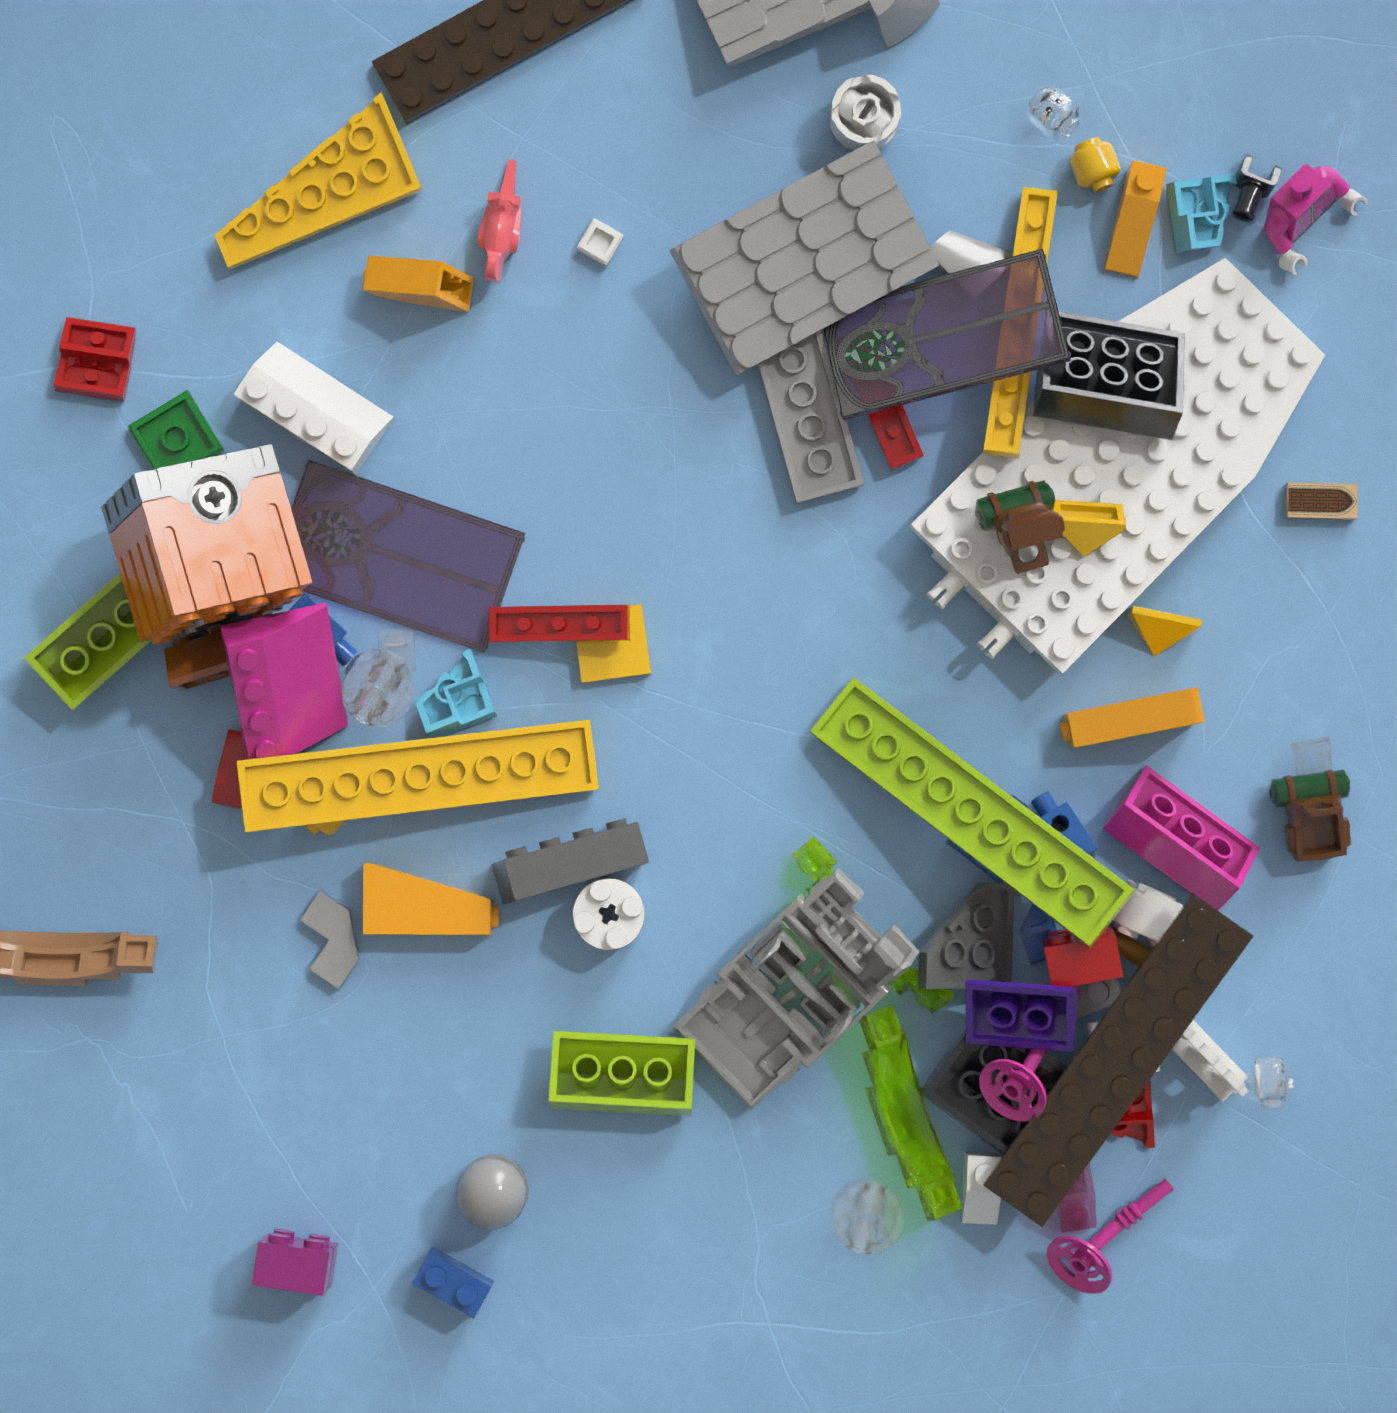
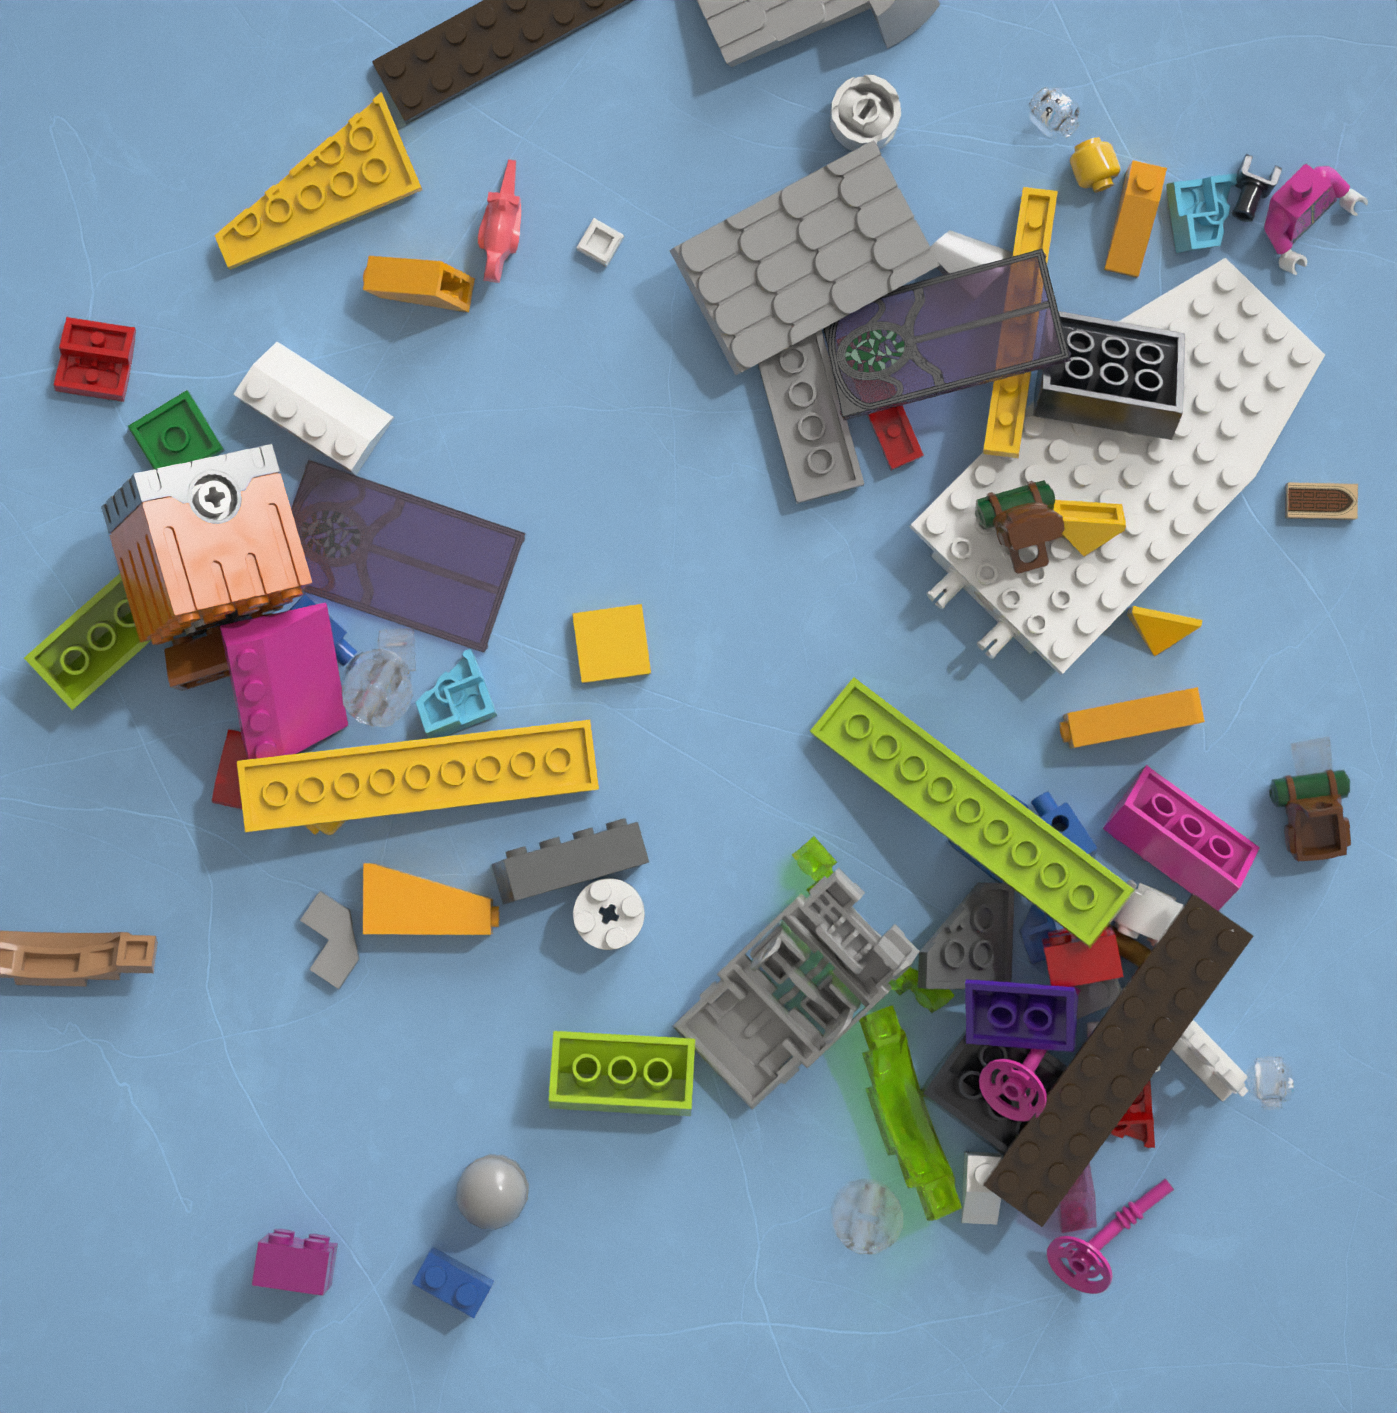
(559, 623): red plate -> none

